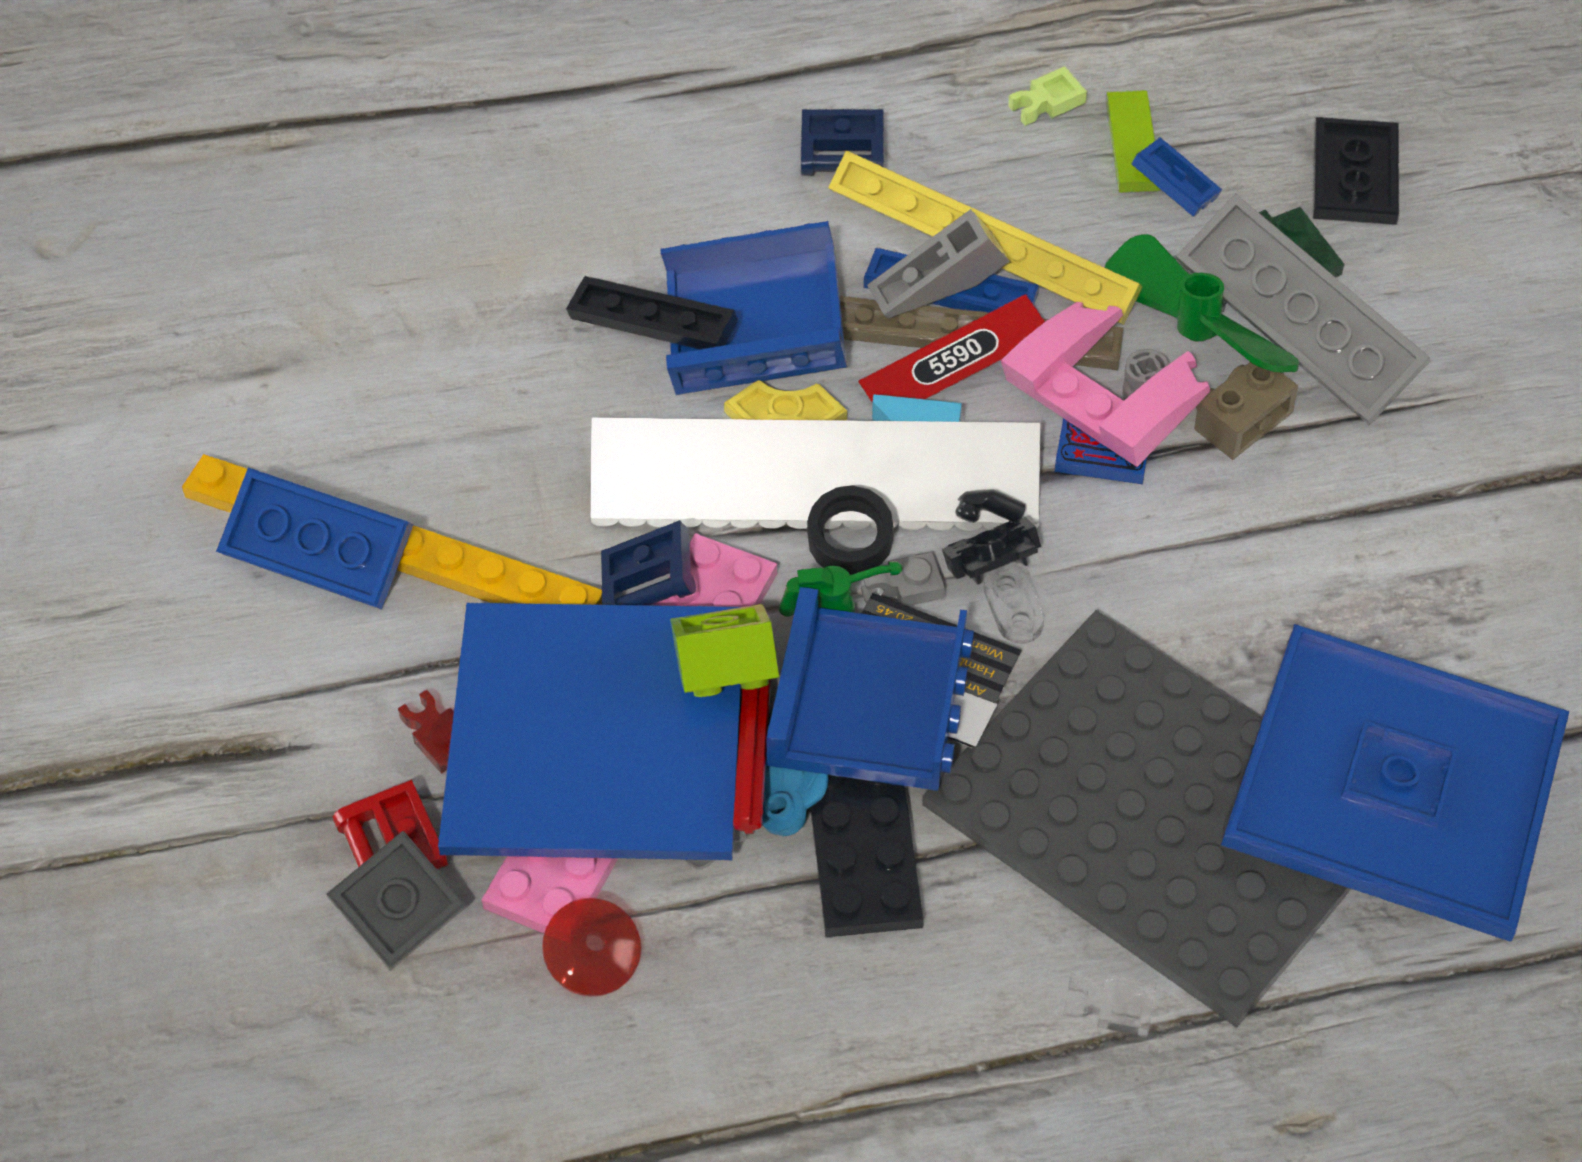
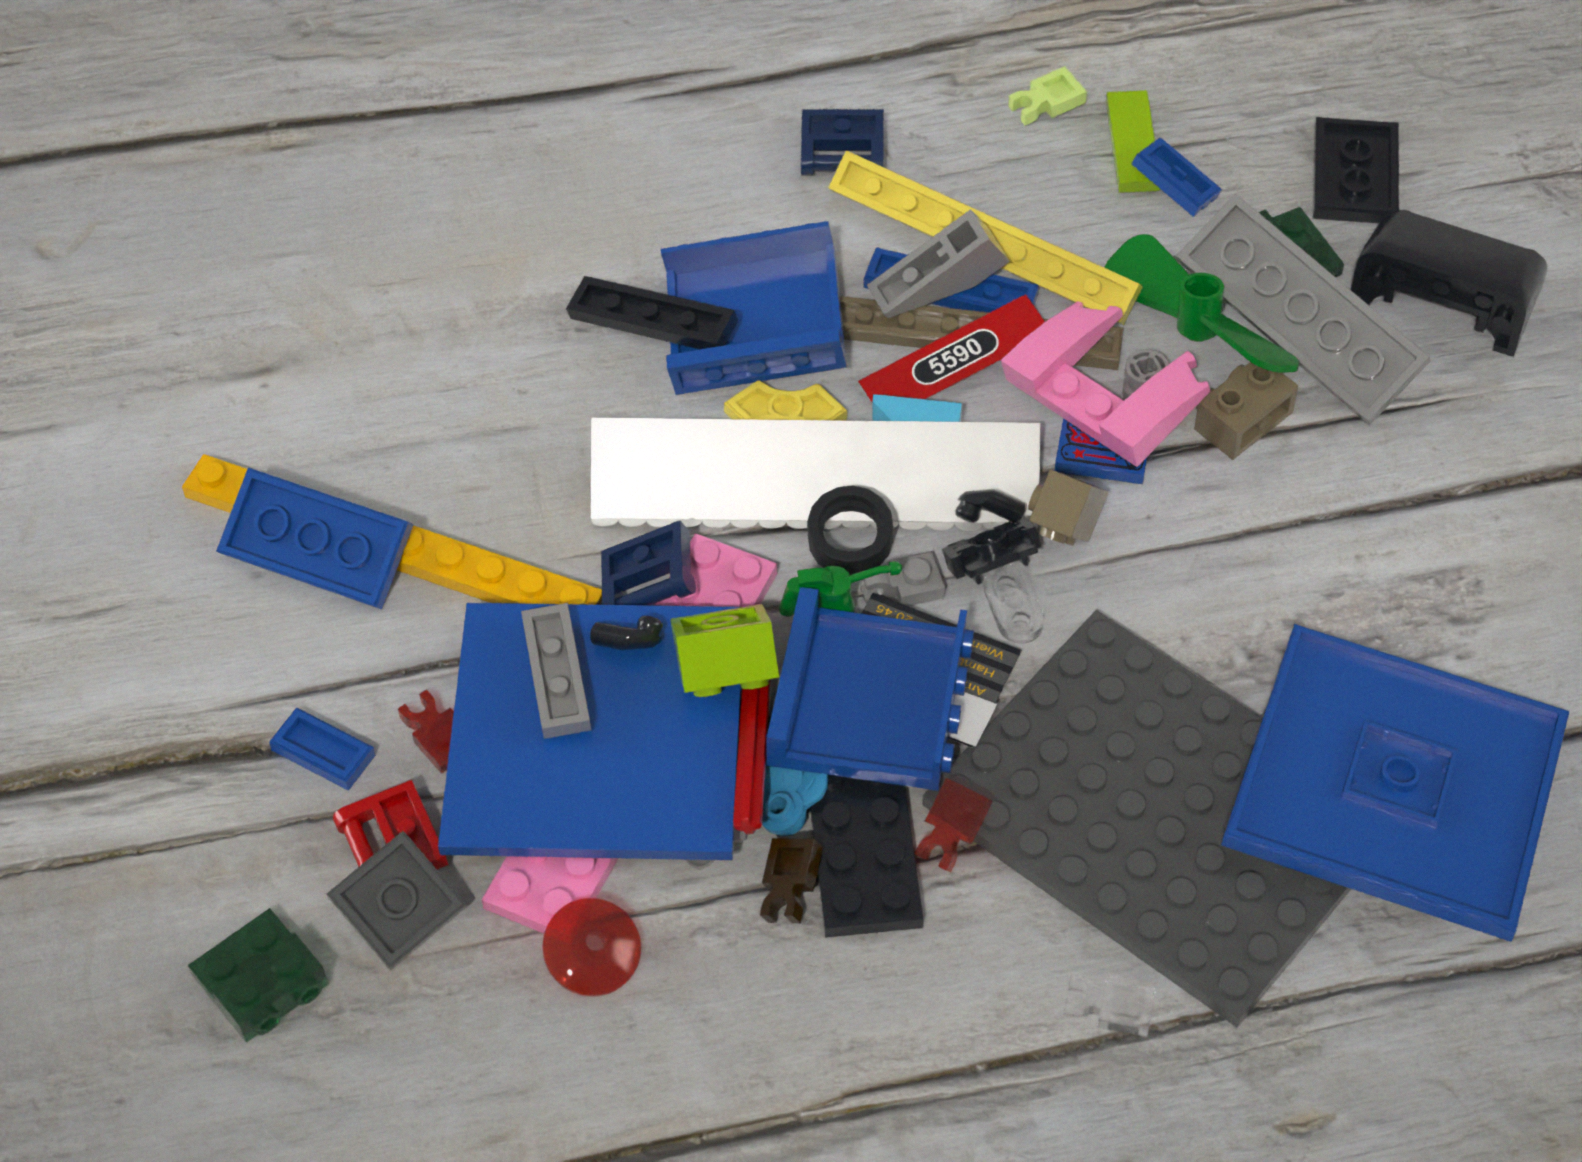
(259, 975): none -> clear green plate
(322, 748): none -> blue tile
(556, 671): none -> light grey plate
(628, 638): none -> black arm
(789, 872): none -> dark brown plate
(956, 816): none -> clear red plate
(1066, 508): none -> dark tan brick
(1452, 269): none -> black windscreen

